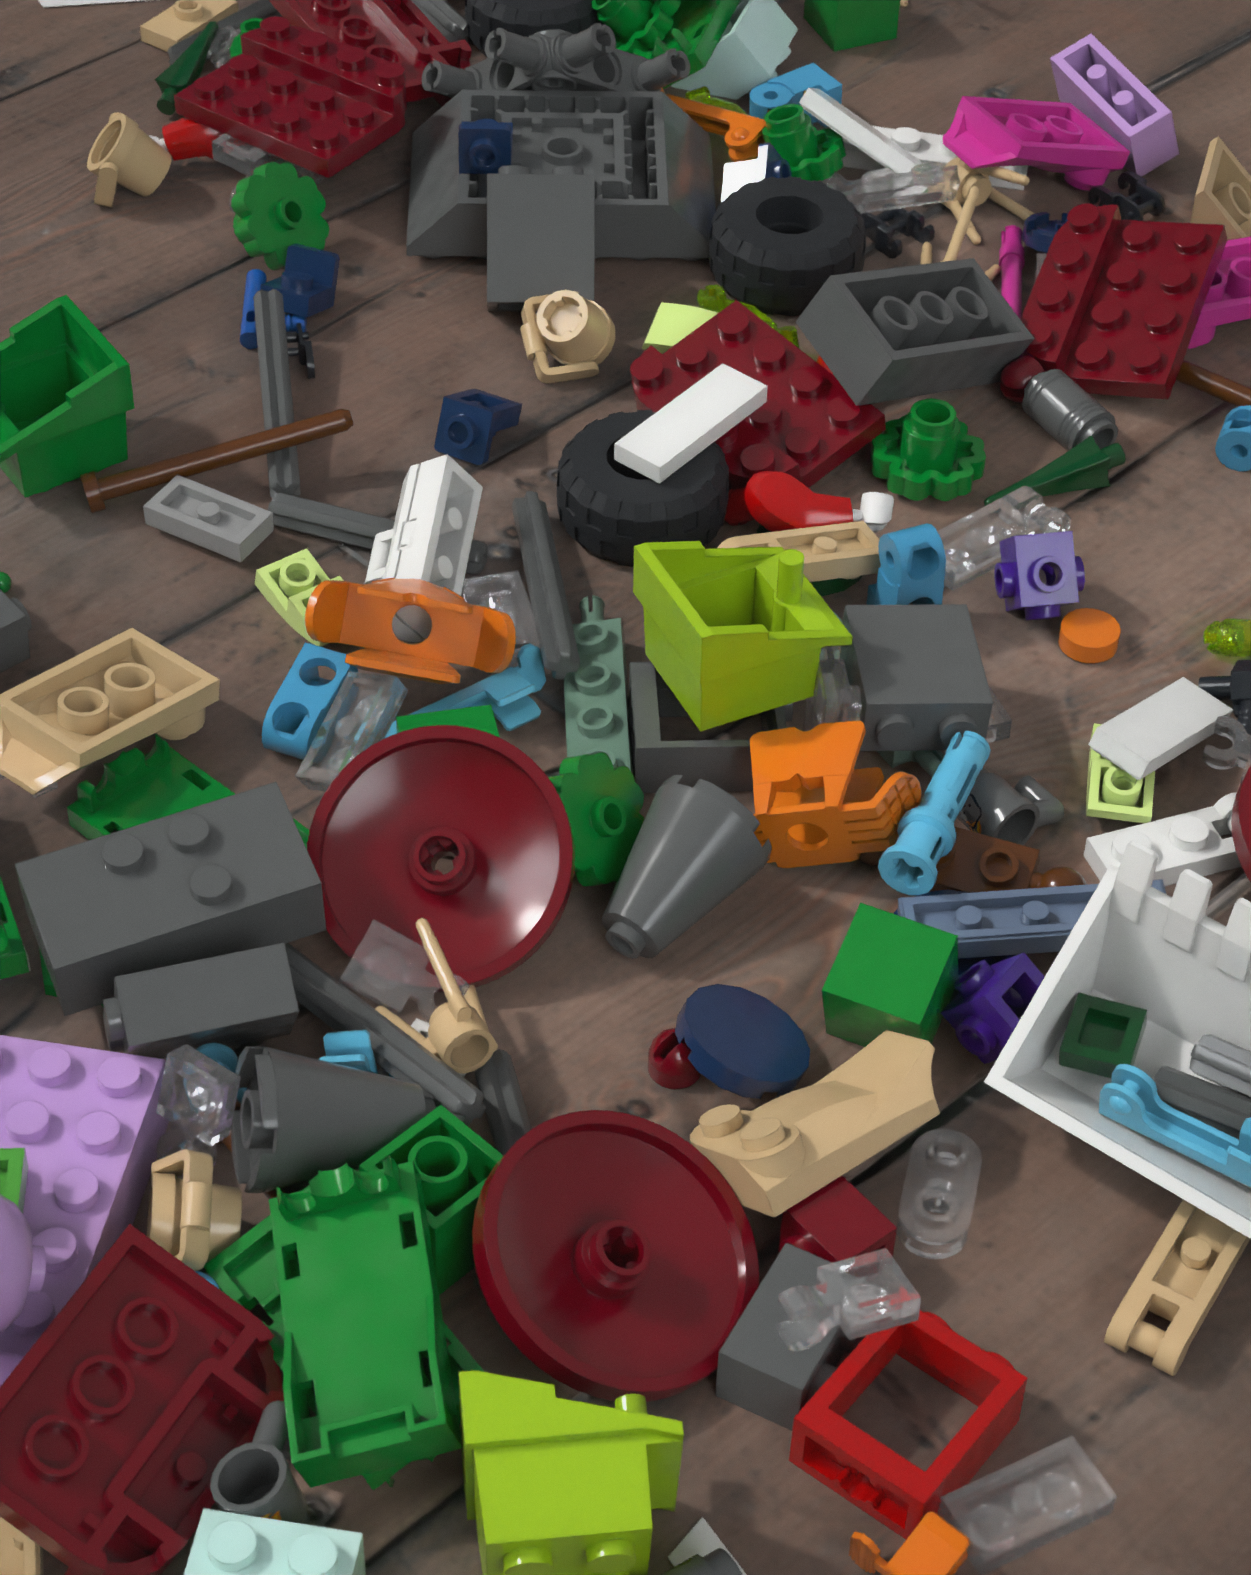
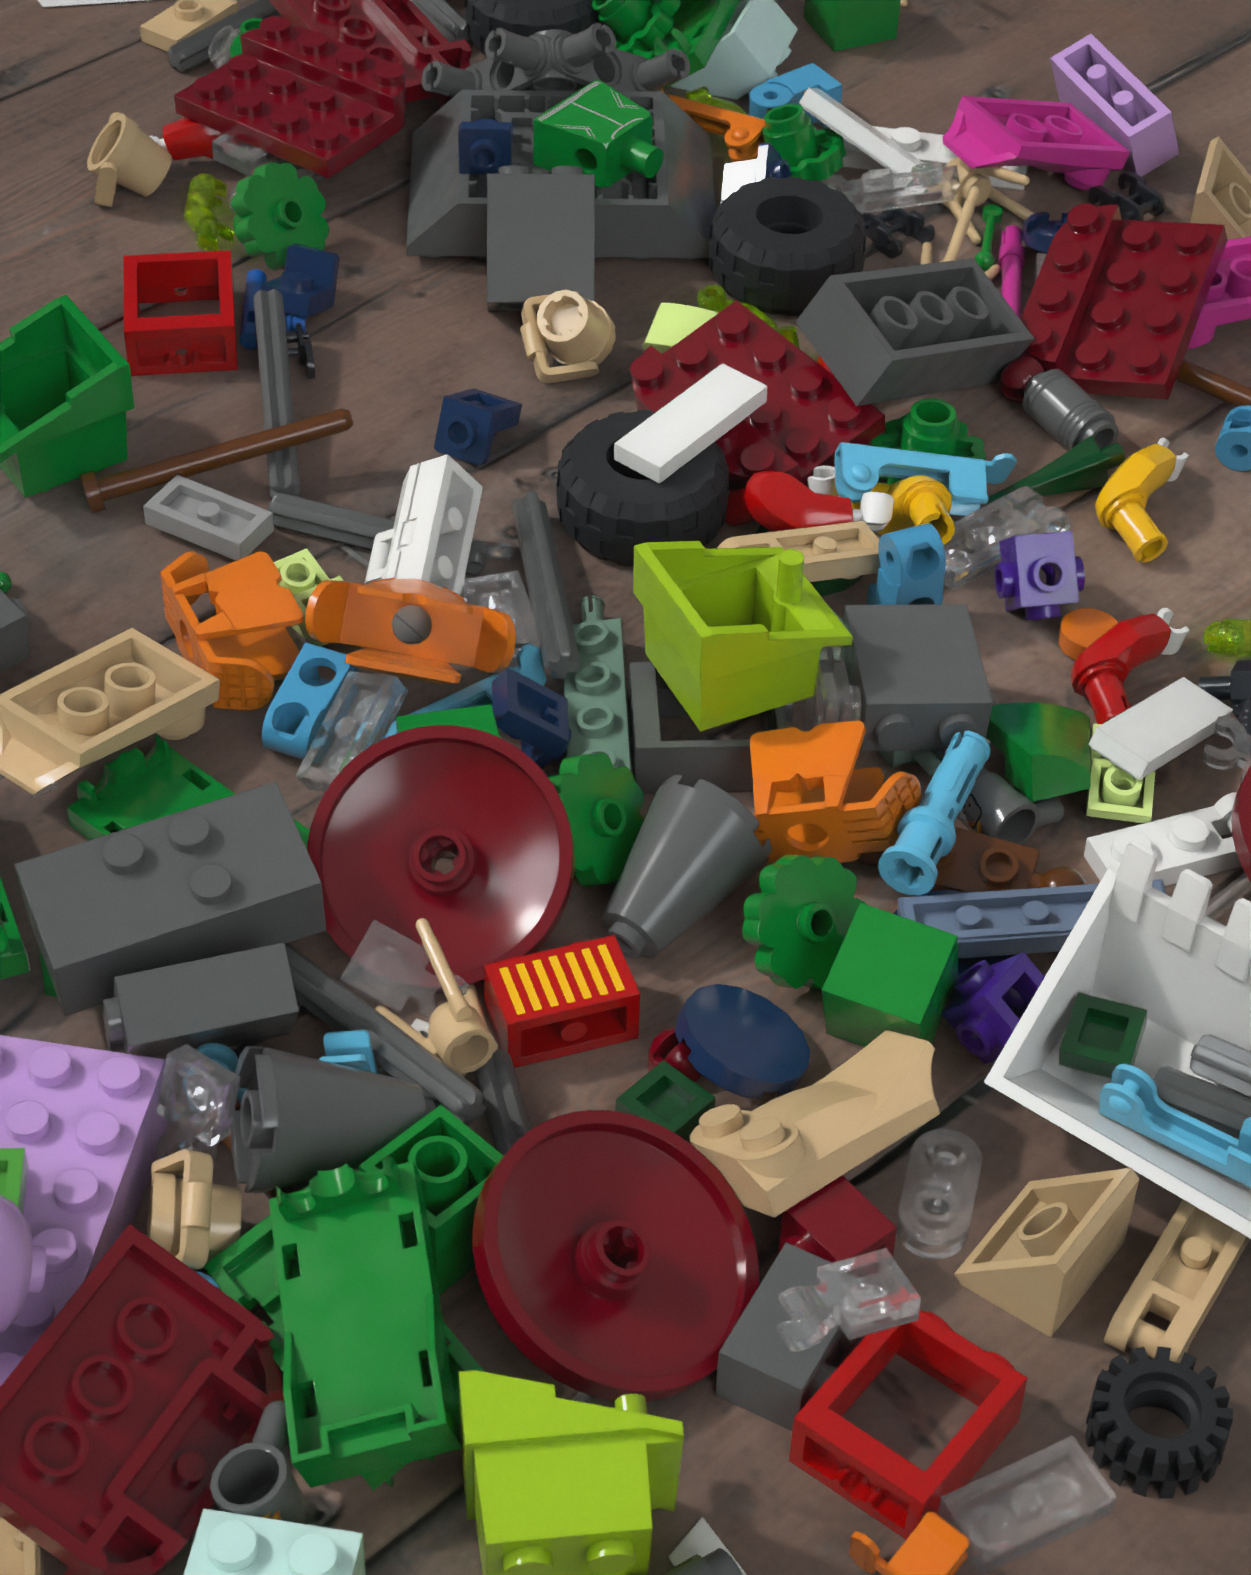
(185, 69): dark green piece -> none
(198, 209): none -> clear neon green arm
(207, 337): none -> red window
(247, 637): none -> orange piece
(531, 714): none -> dark blue bracket
(562, 1001): none -> red brick
(598, 133): none -> green torso
(667, 1099): none -> dark green plate
(800, 918): none -> green plant
(916, 501): none -> yellow arm
(965, 478): none -> medium azure piece
(991, 215): none -> green hinge
(1042, 747): none -> green slope
(1052, 1245): none -> tan slope
(1112, 656): none -> red arm
(1127, 491): none -> yellow arm
(1151, 1457): none -> black tyre

